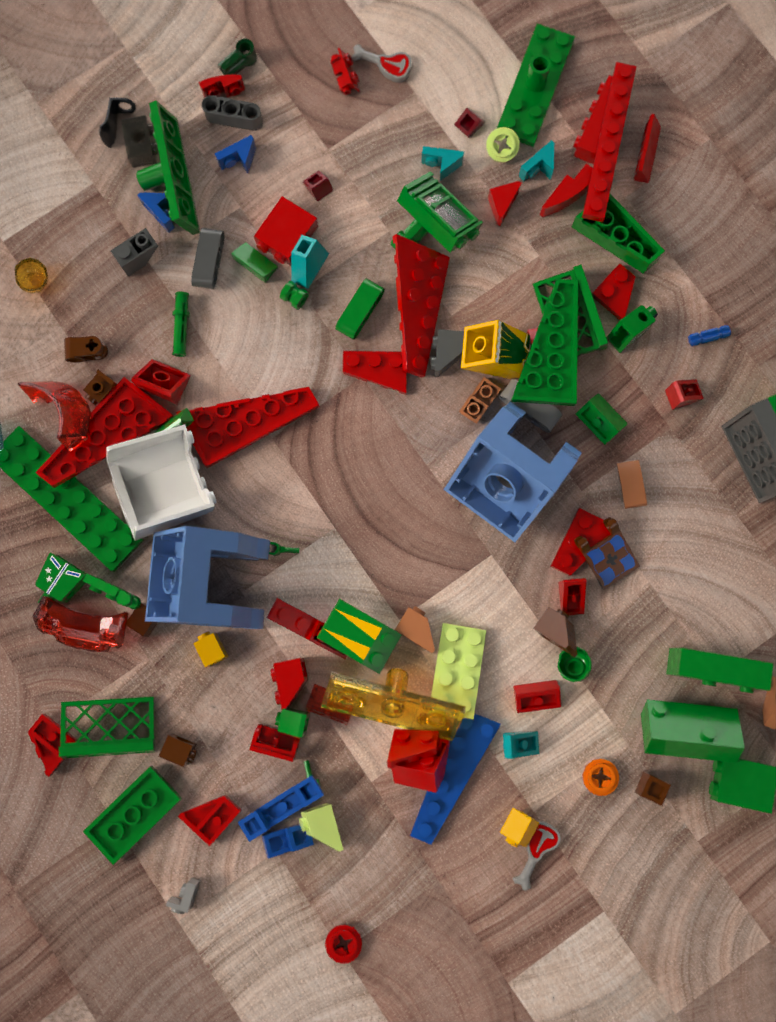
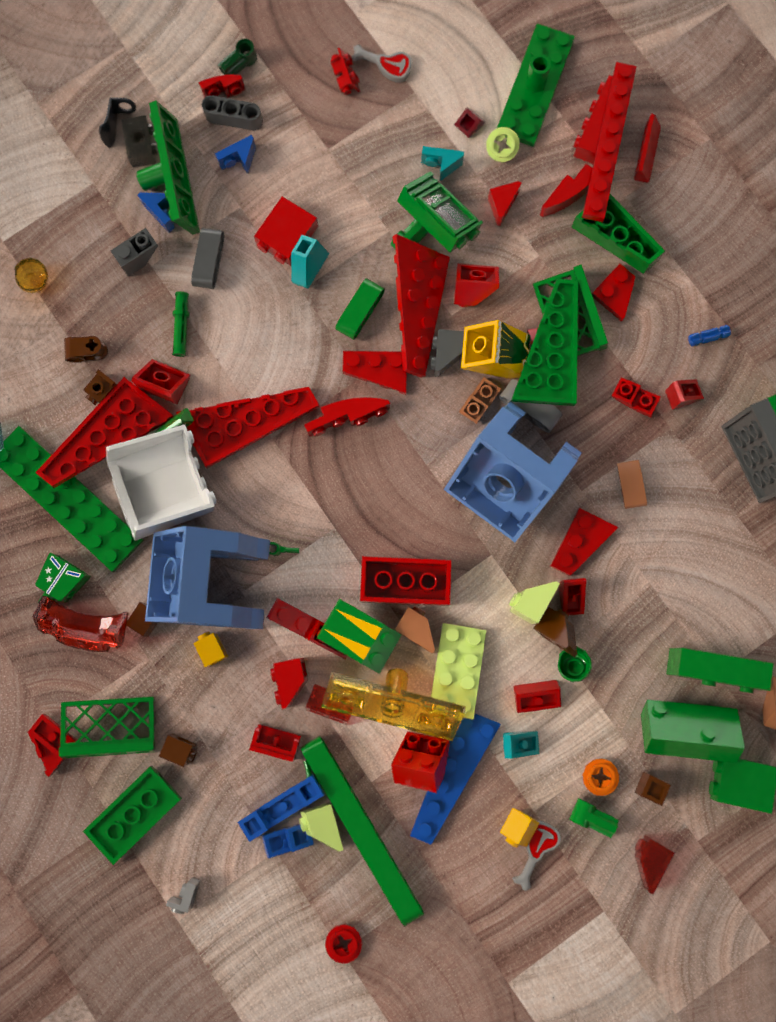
(71, 407): clear red windscreen -> none
(112, 592): green hinge -> none
(210, 818): red wing -> none
(254, 262): green slope -> none
(292, 722): green slope -> none
(294, 295): green wheel -> none
(318, 185): dark red slope -> none
(354, 409): none -> red slope
(362, 831): none -> green beam
(405, 581): none -> red brick
(412, 745): red wing -> none
(474, 283): none -> red slope
(532, 602): none -> yellowish green slope
(542, 160): teal slope -> none
(589, 816): none -> green piece
(601, 418): green panel -> none
(610, 557): reddish brown flag -> none
(635, 324): green torso -> none
(636, 398): none -> red slope
(652, 862): none -> clear red slope

